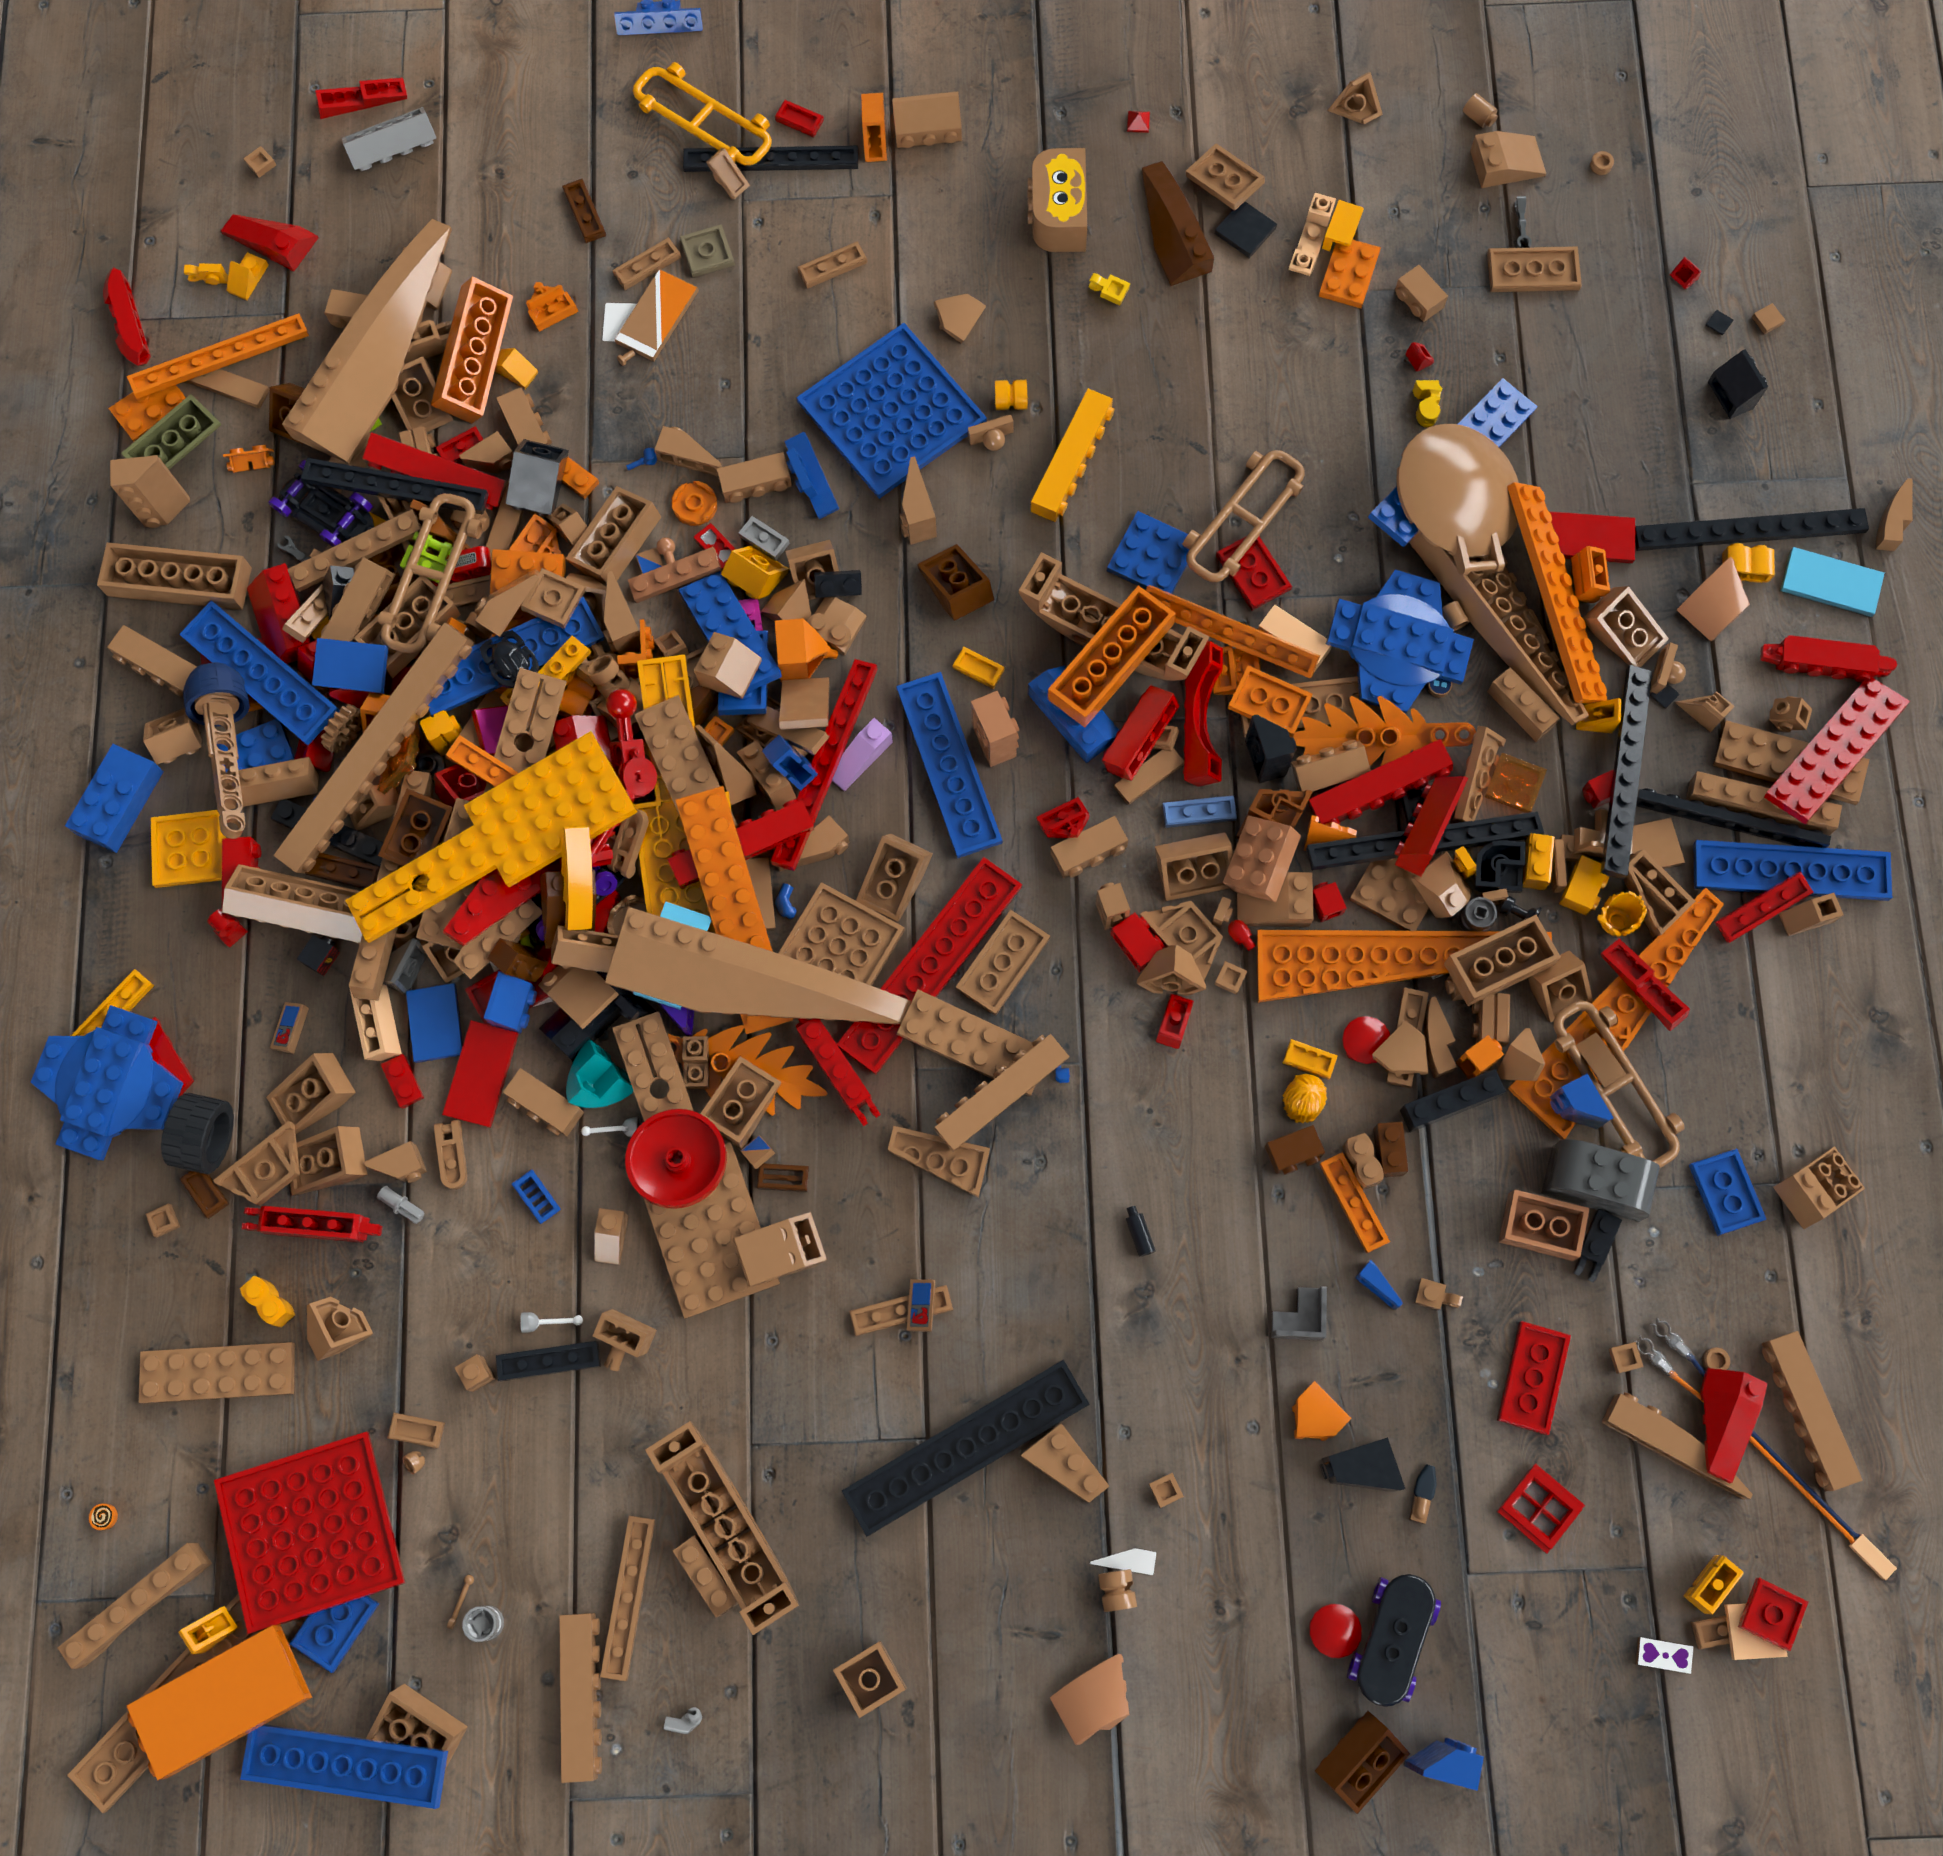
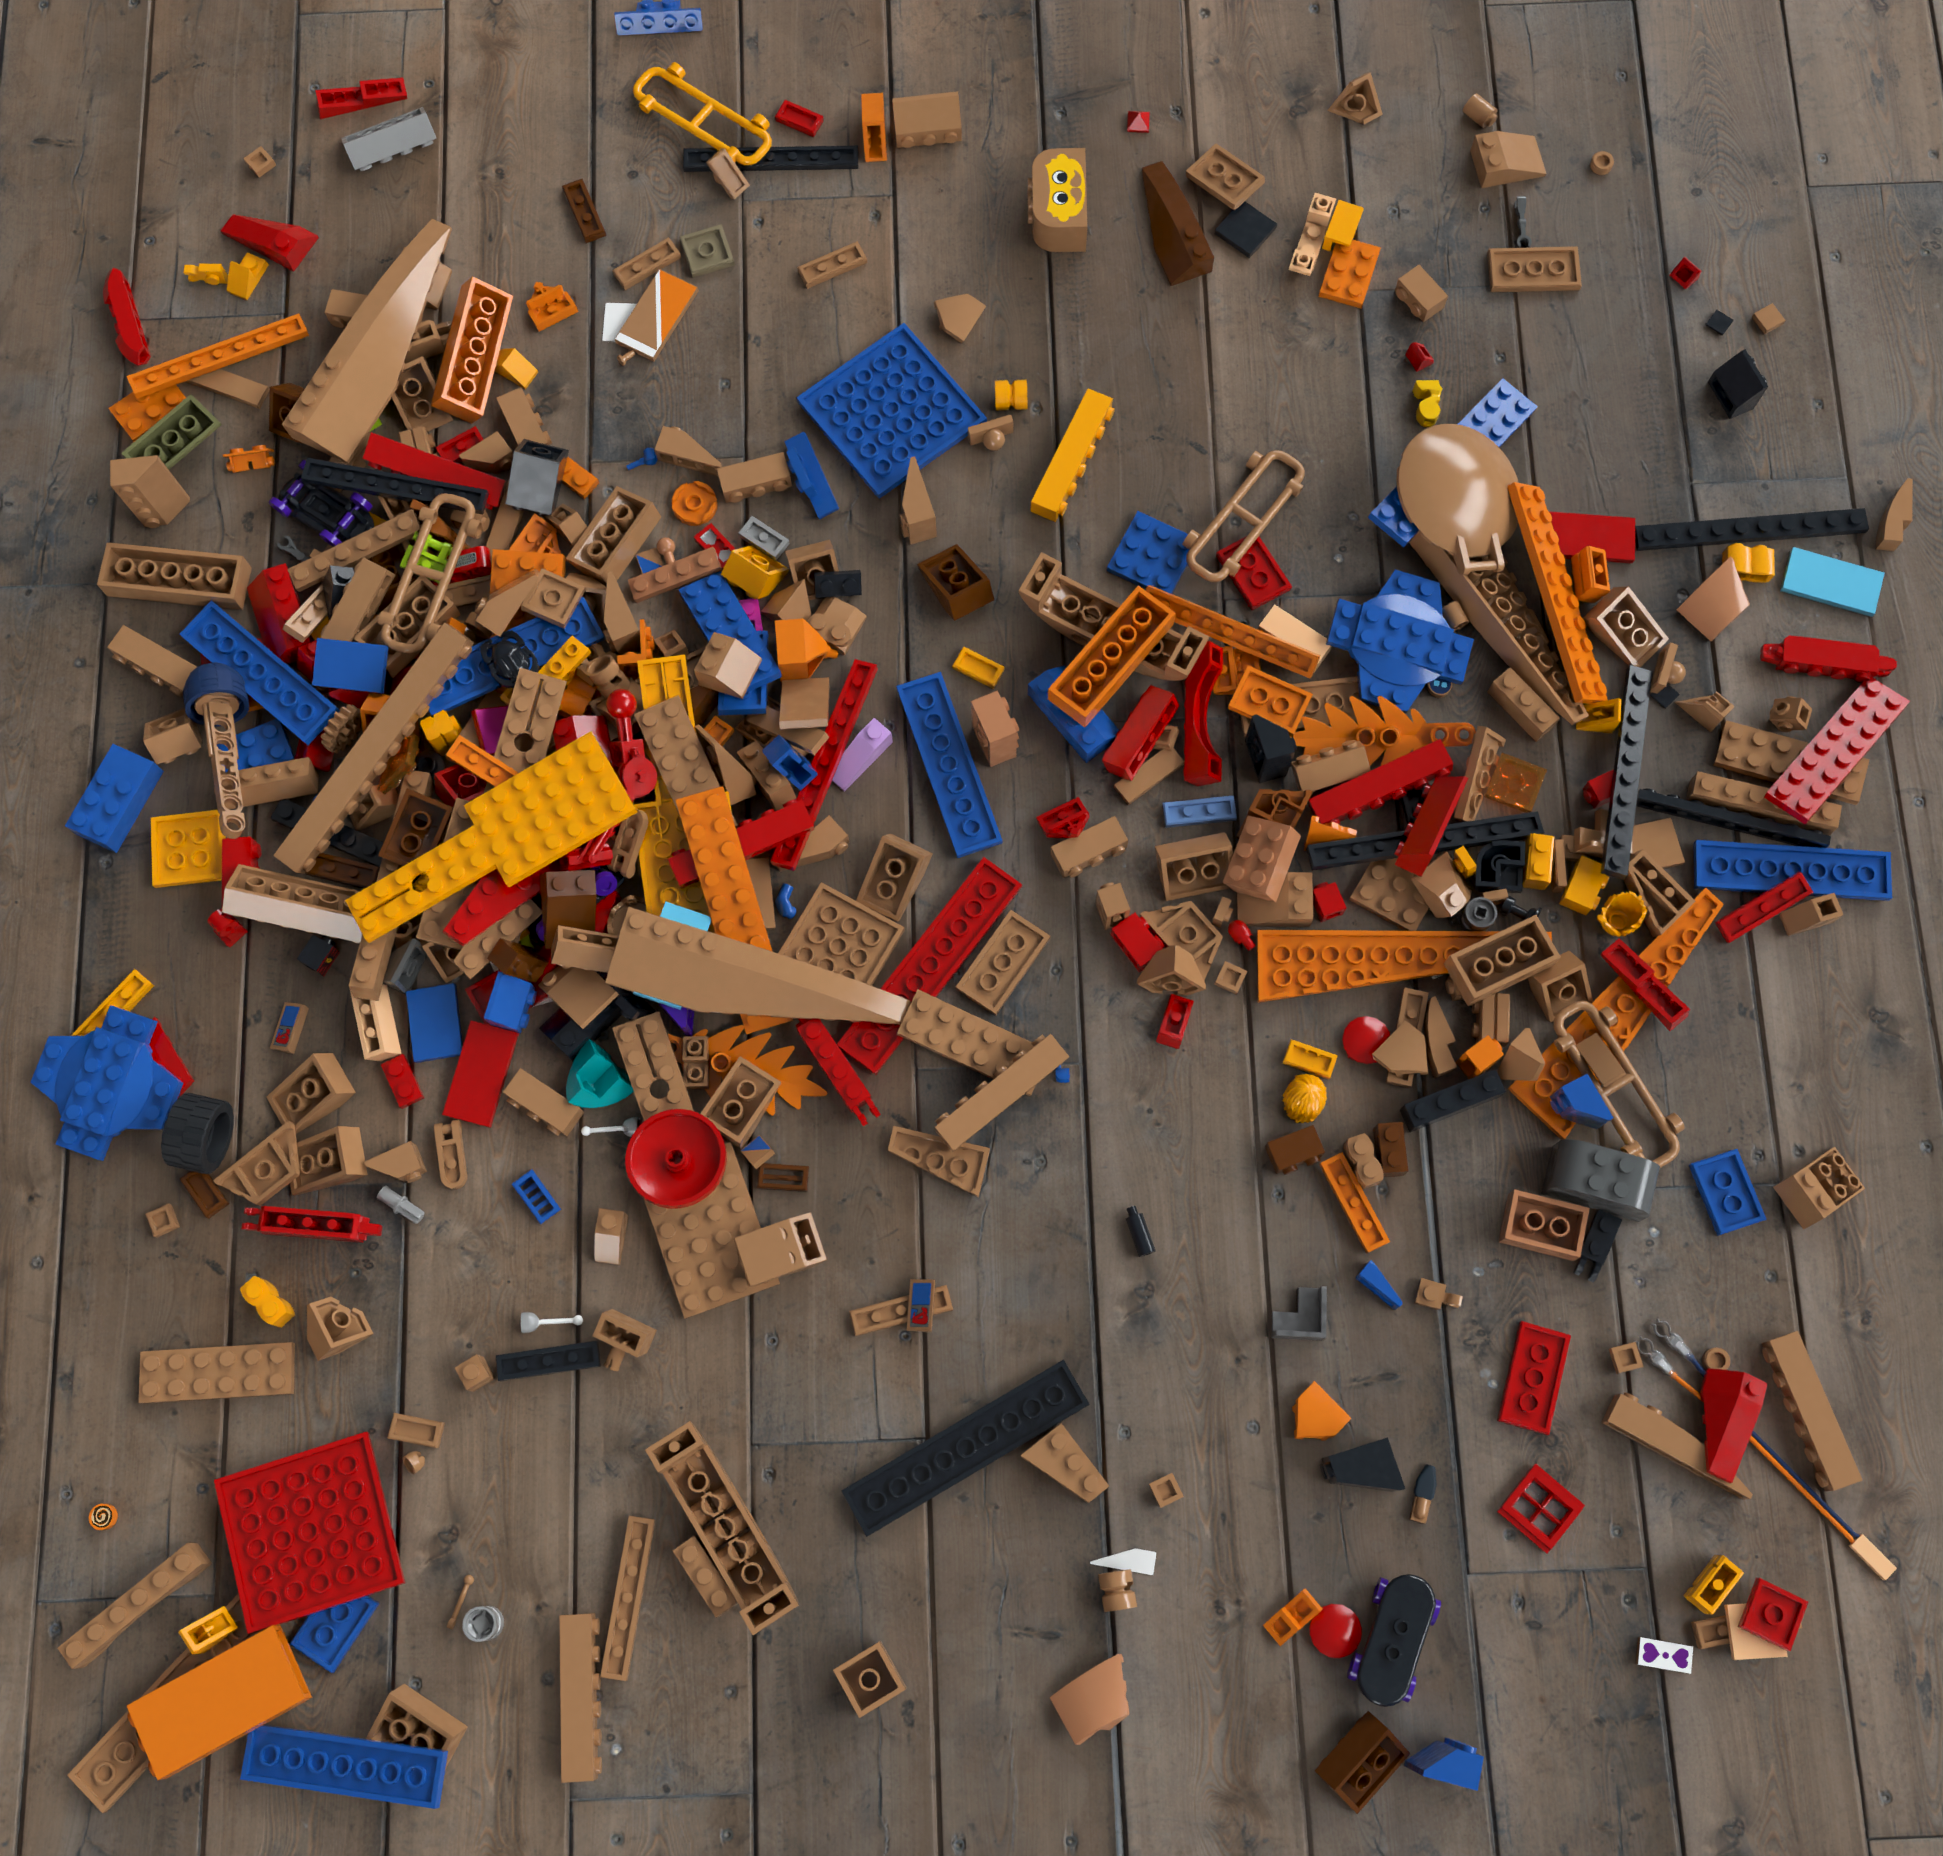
(577, 877): light orange slope -> none
(684, 1724): light grey arm -> none
(1111, 289): yellow plate -> none
(1292, 1617): none -> orange slope

